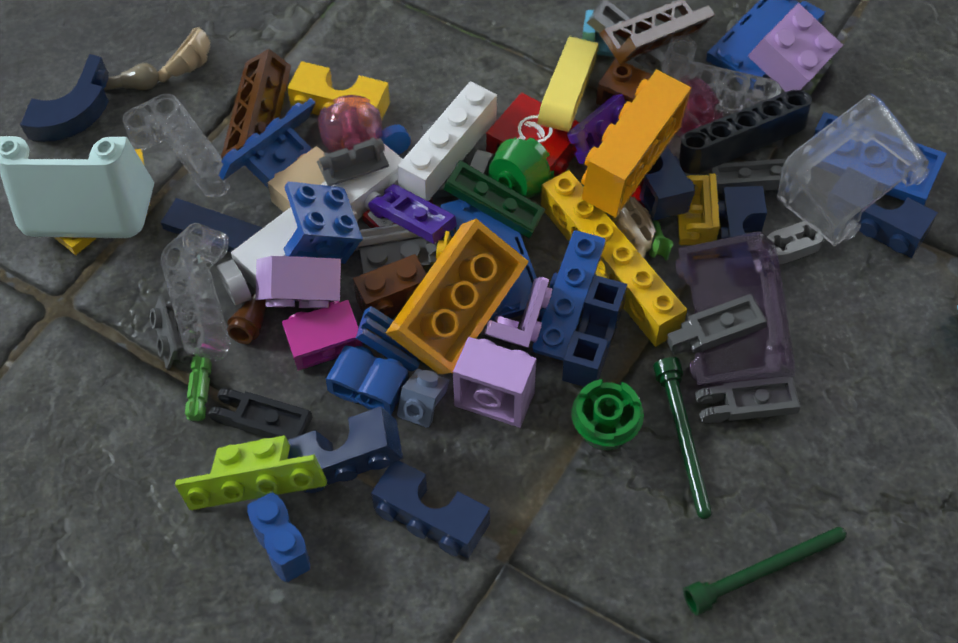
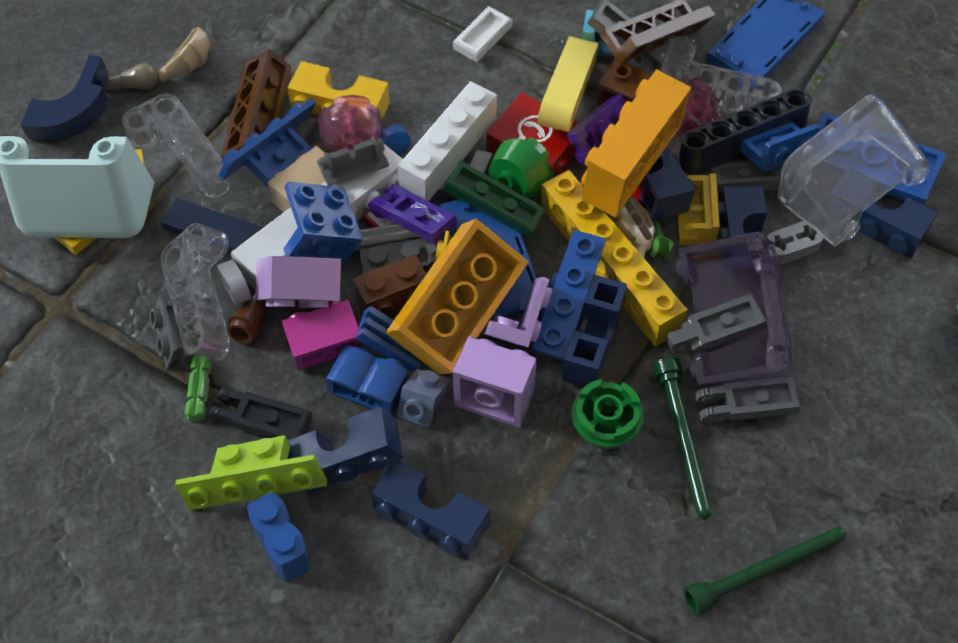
(482, 34): none -> white tile
(776, 145): none -> blue bracket
(795, 49): lavender brick -> none

